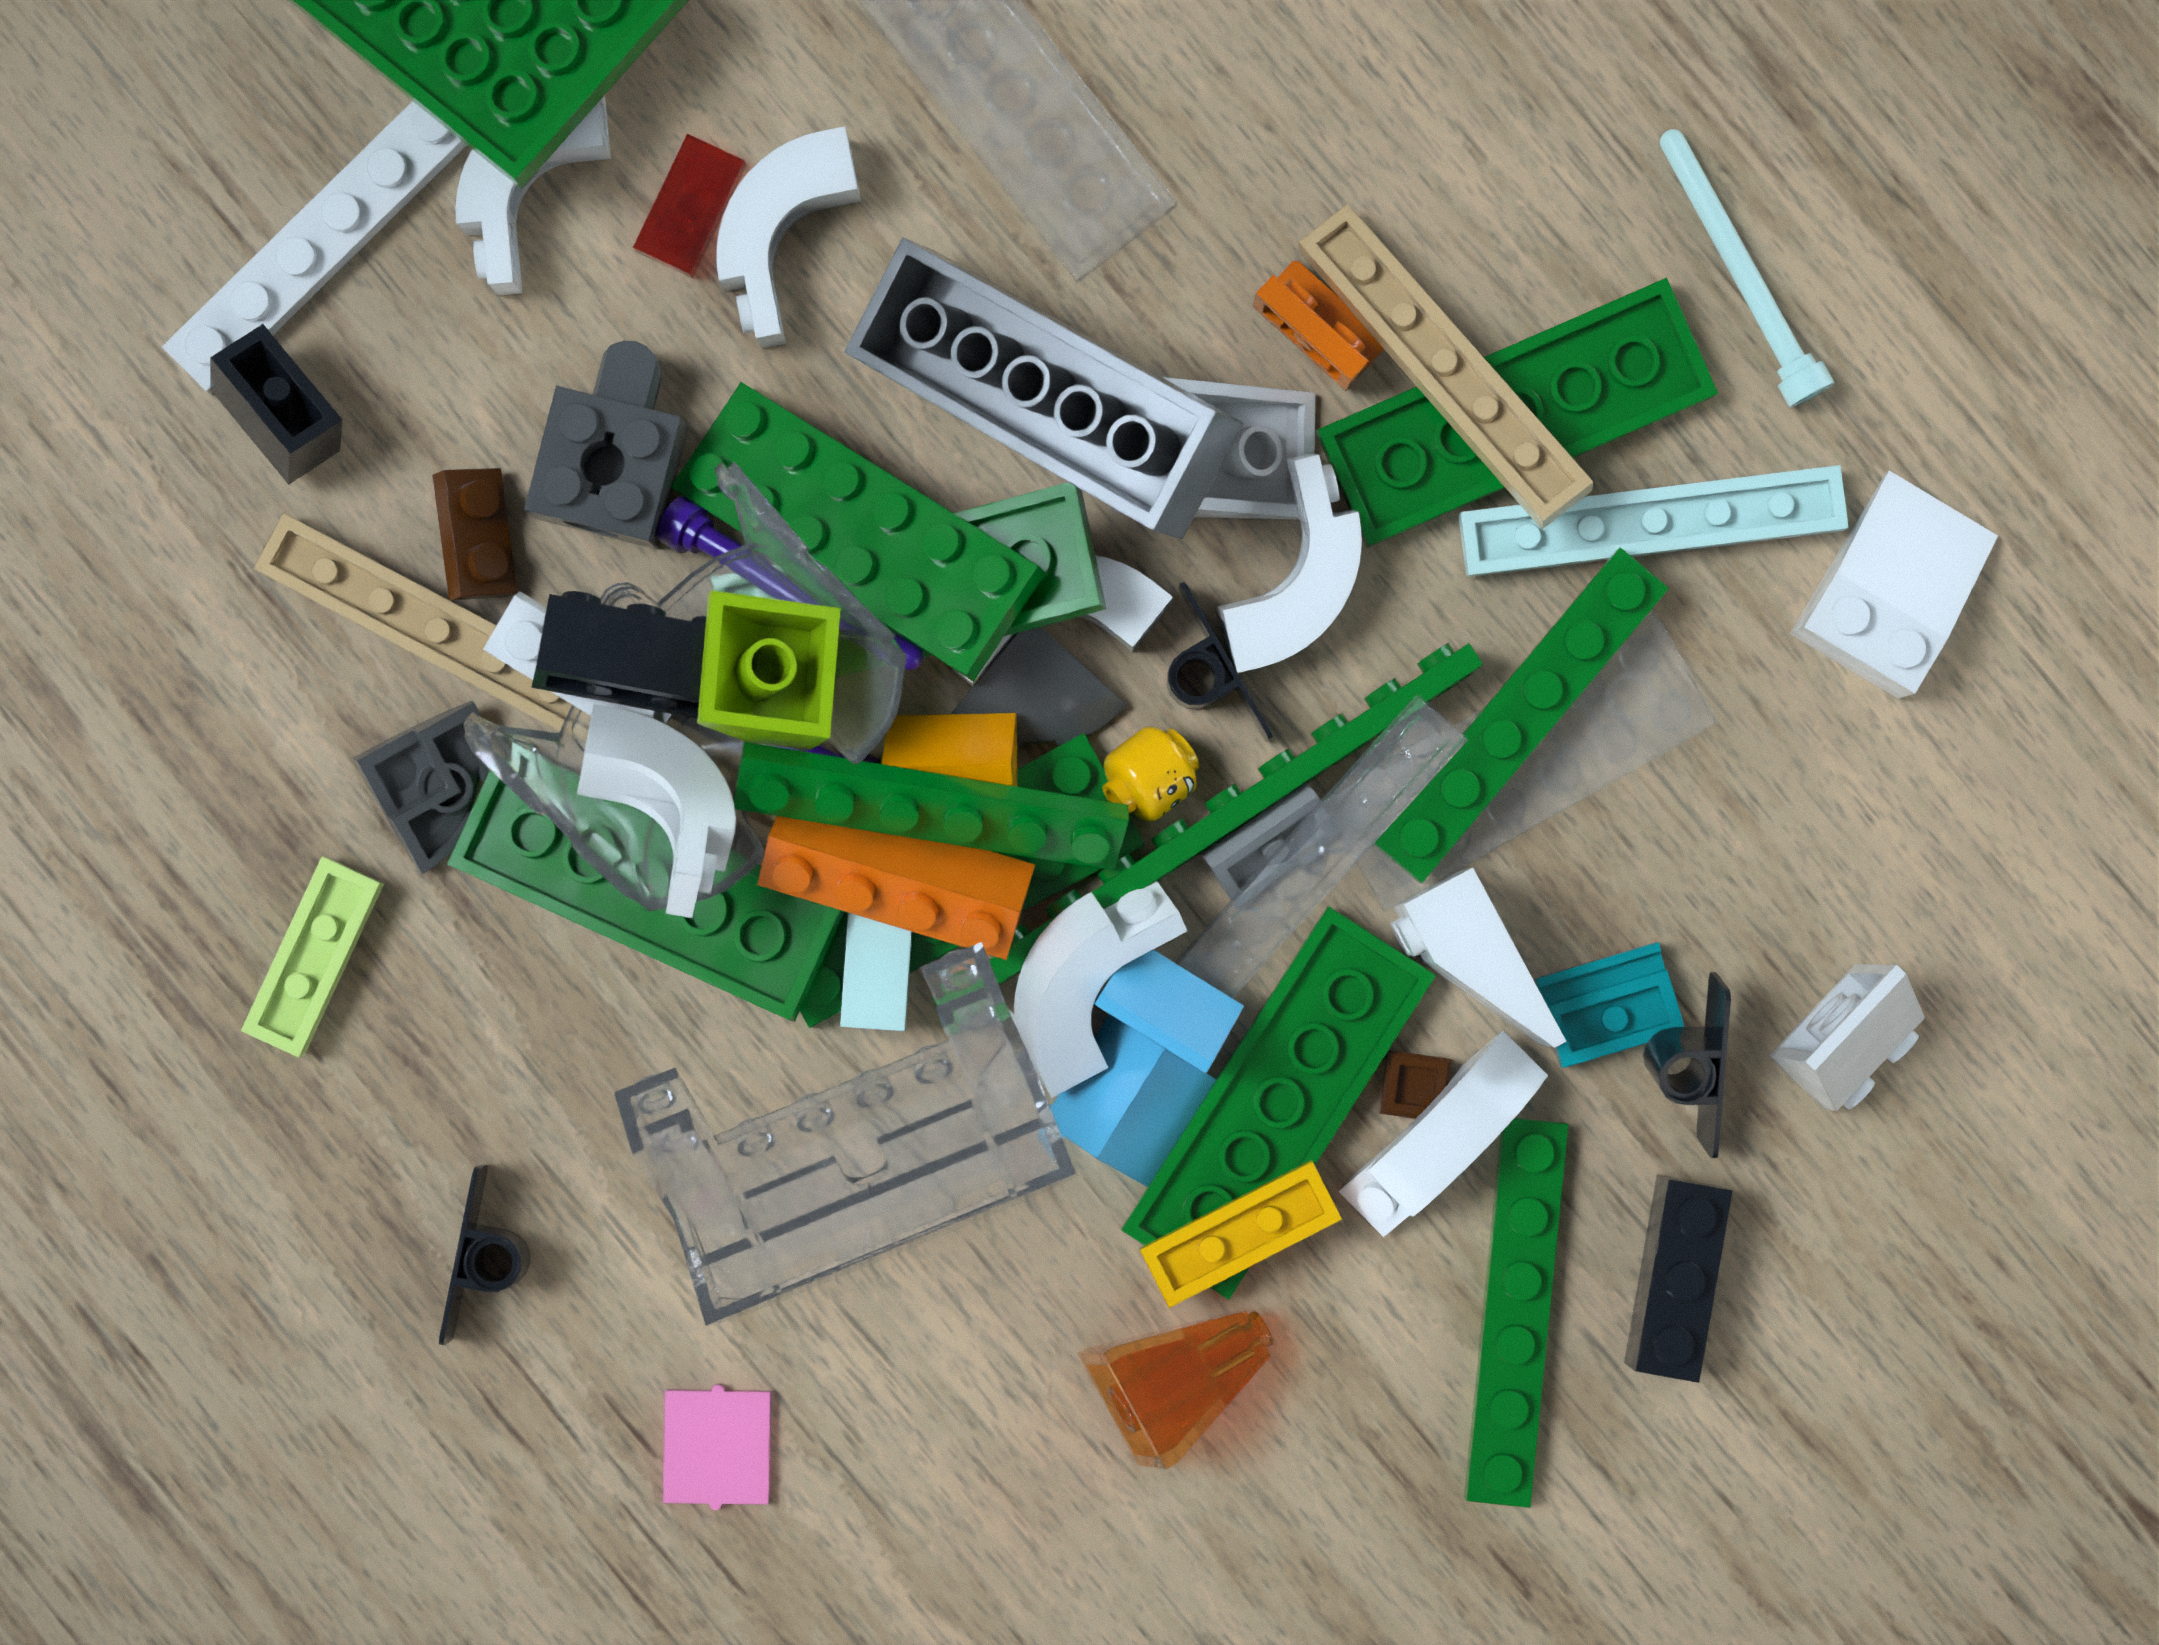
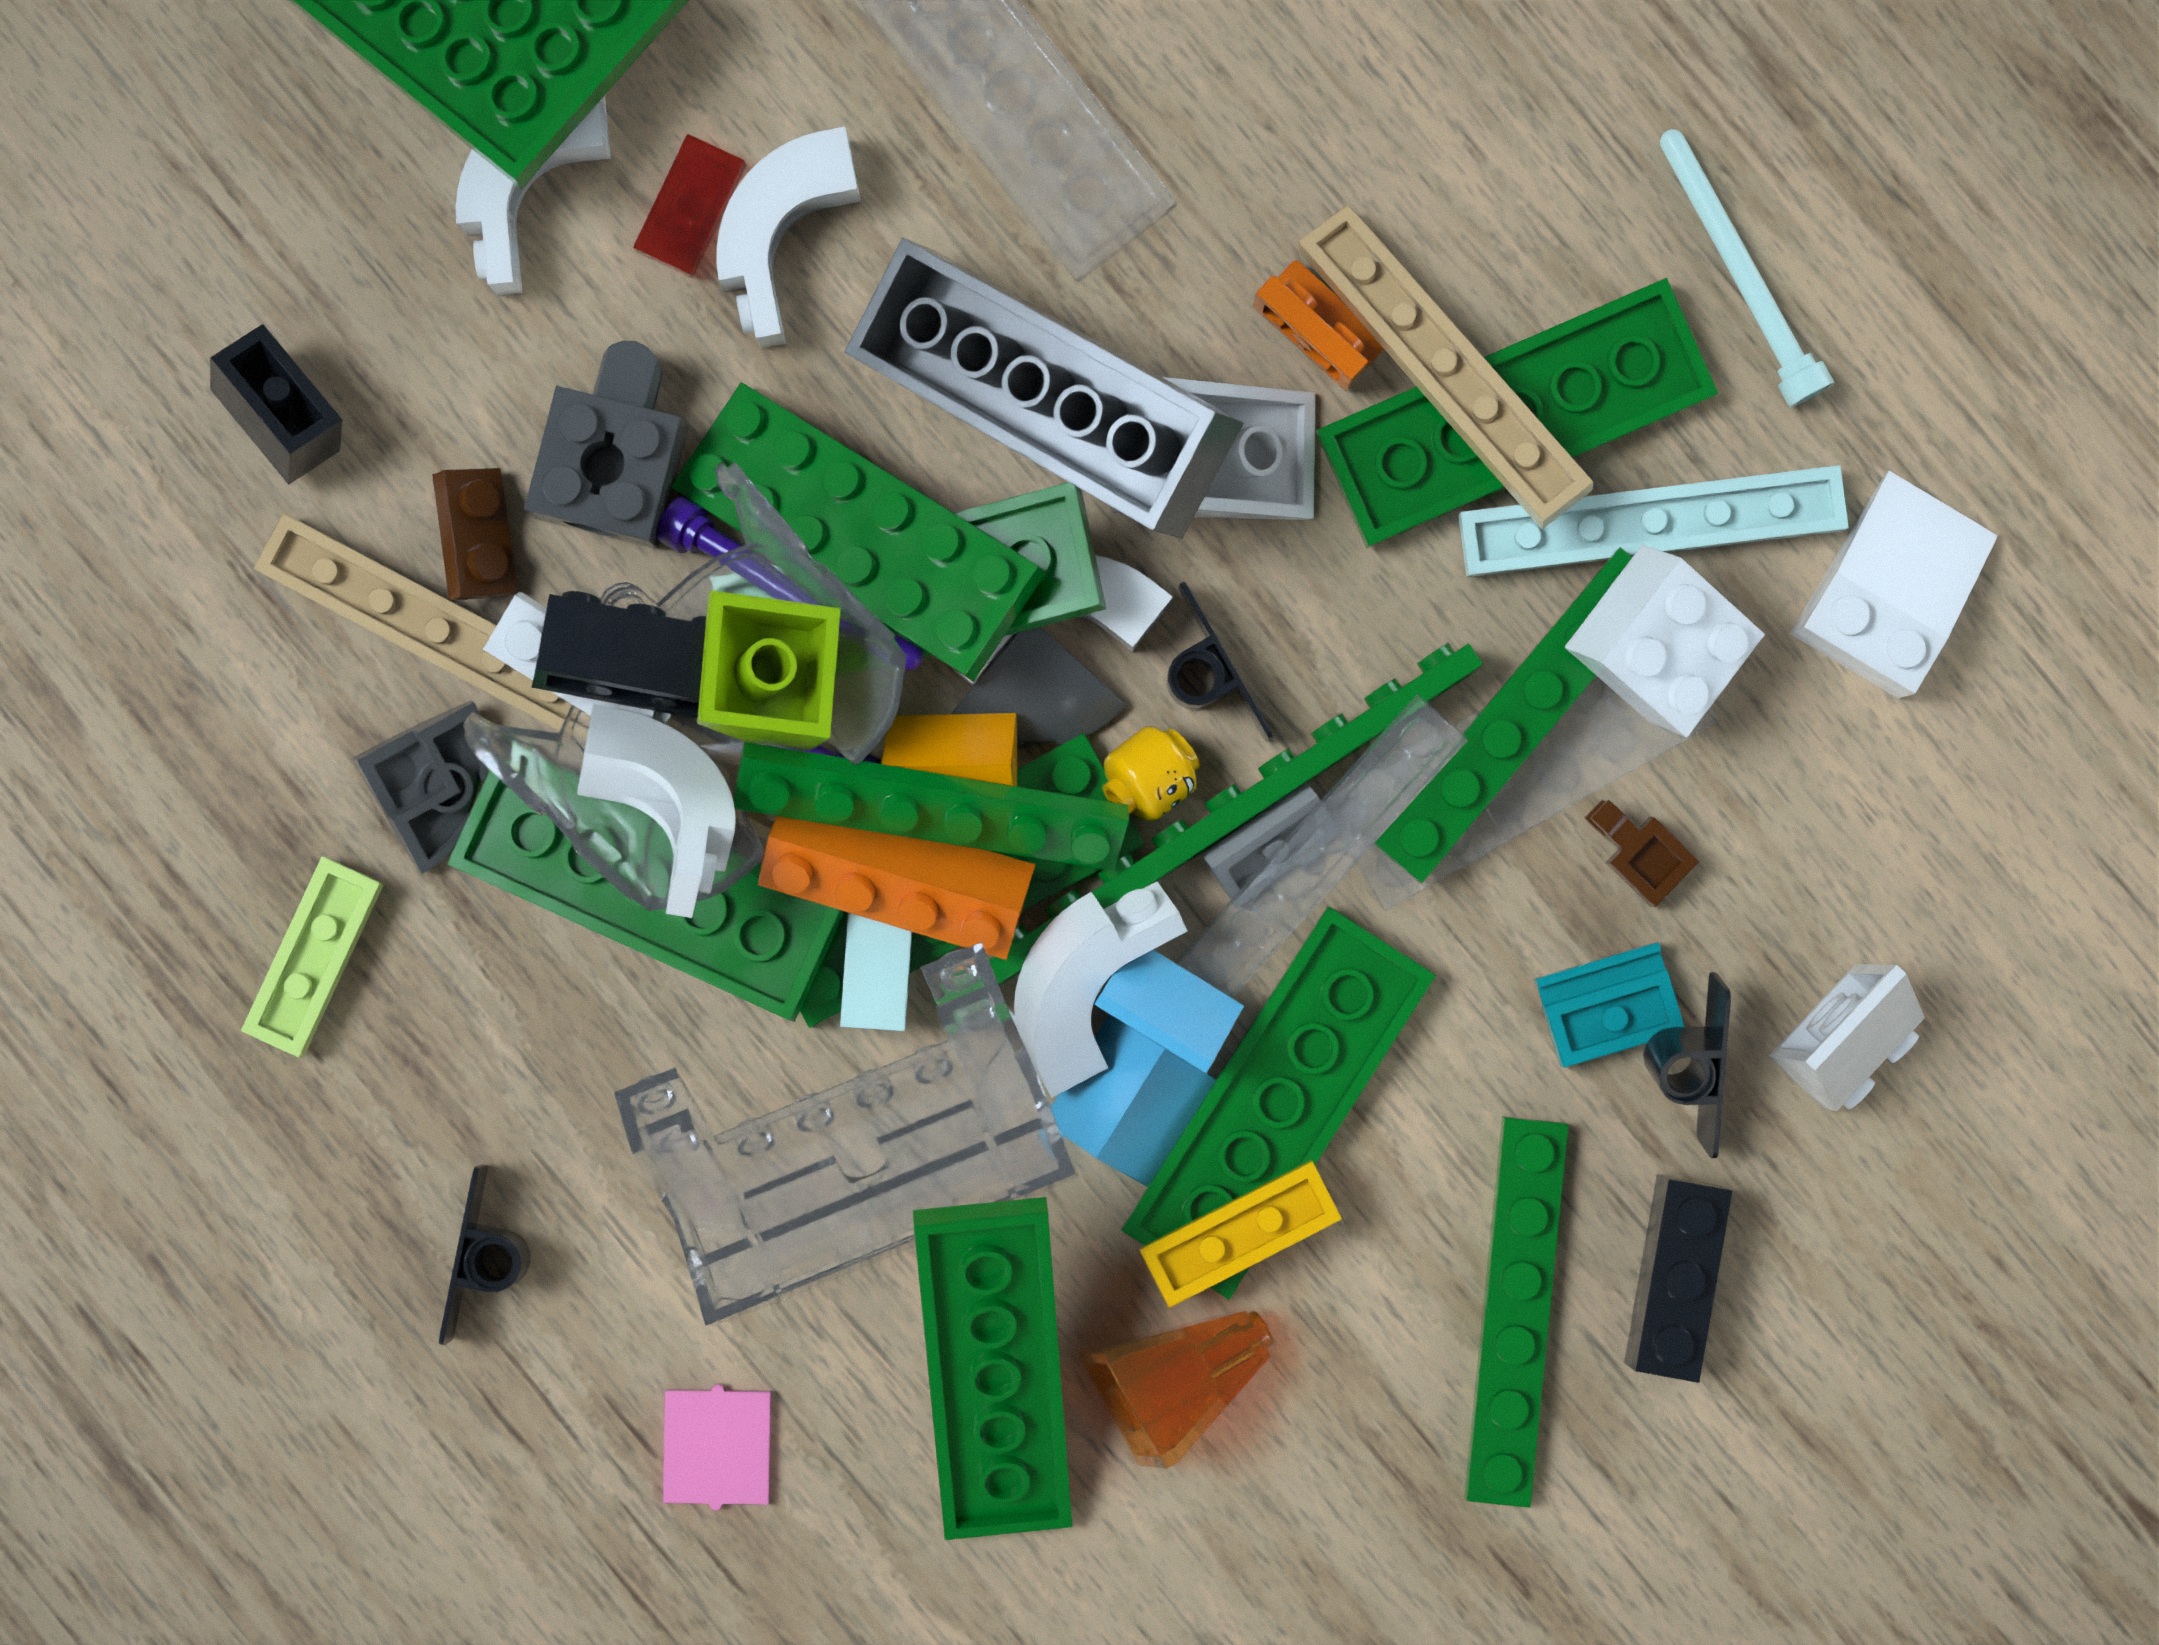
(318, 239): white plate -> none
(993, 1367): none -> green plate
(1316, 589): white arch -> none
(1412, 1082): reddish brown tile -> none
(1446, 1135): white arch -> none
(1467, 943): white slope -> none
(1646, 856): none -> reddish brown plate
(1664, 640): none -> white brick

